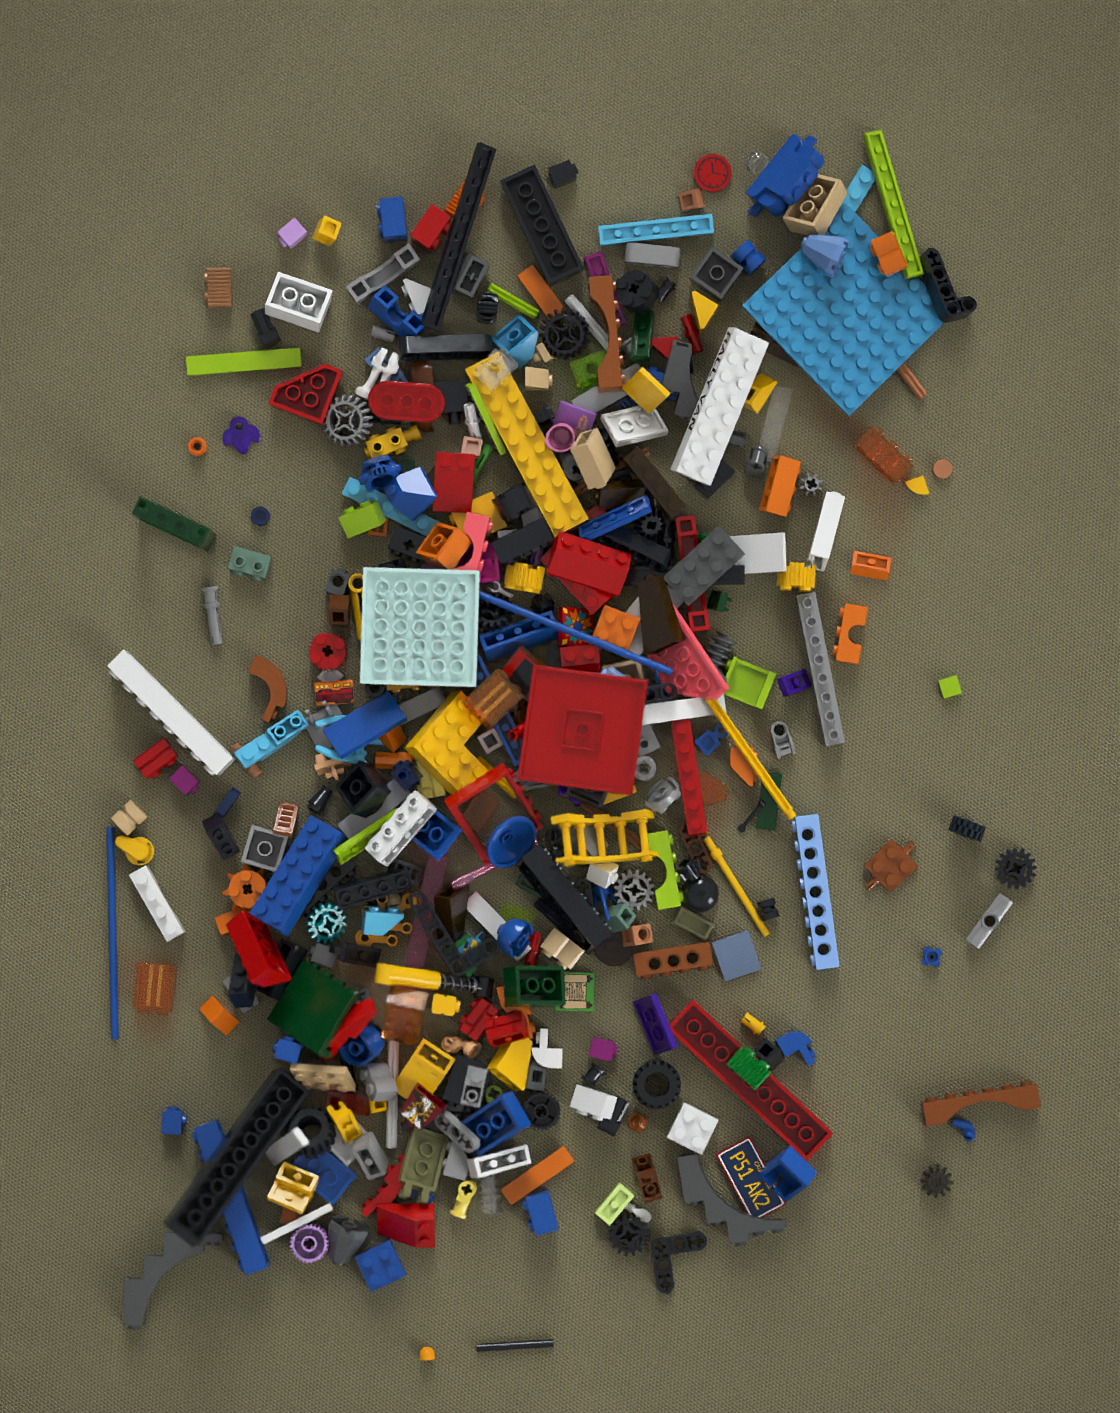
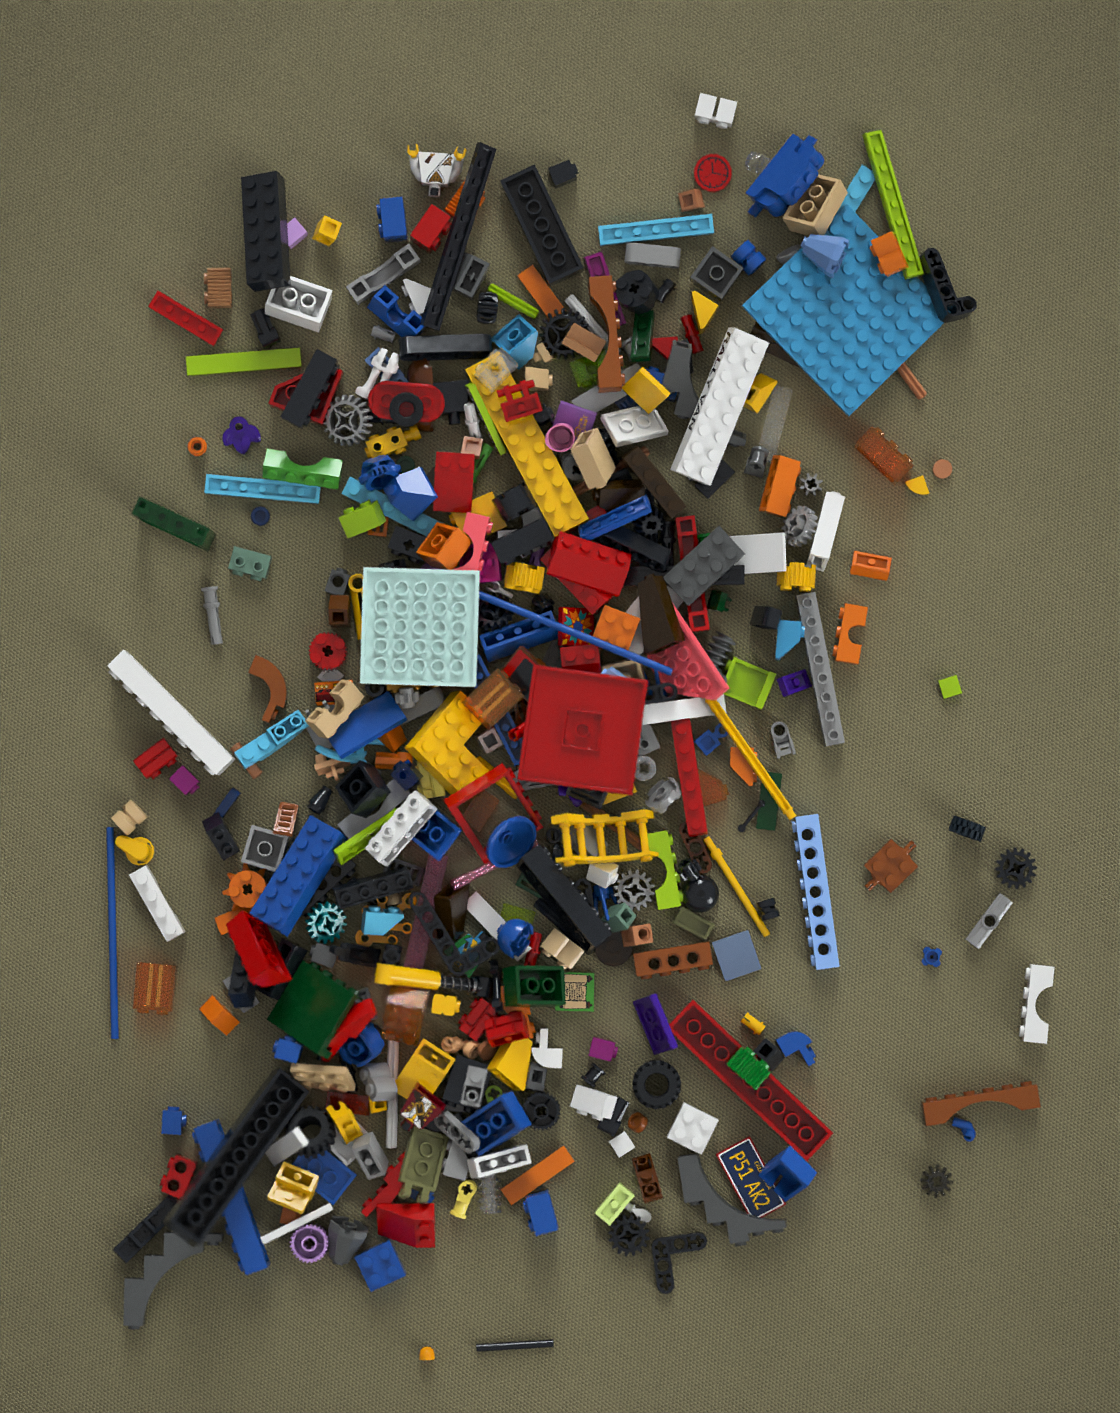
(144, 1230): none -> black slope
(182, 1178): none -> red brick
(185, 318): none -> red plate
(261, 489): none -> medium azure plate
(265, 231): none -> black brick
(309, 389): none -> black brick
(322, 474): none -> bright green arch
(346, 699): none -> tan arch
(392, 954): none -> black piece
(394, 409): none -> black tyre
(407, 697): none -> light grey gear
(435, 169): none -> white torso
(486, 1051): none -> nougat tile
(497, 977): none -> black bar
(520, 406): none -> red plate
(584, 342): none -> medium nougat panel
(621, 1144): none -> white tile
(706, 107): none -> white piece
(766, 617): none -> black beam
(788, 253): none -> light grey piece
(788, 637): none -> dark azure slope
(799, 526): none -> light grey gear
(1033, 1027): none -> white arch

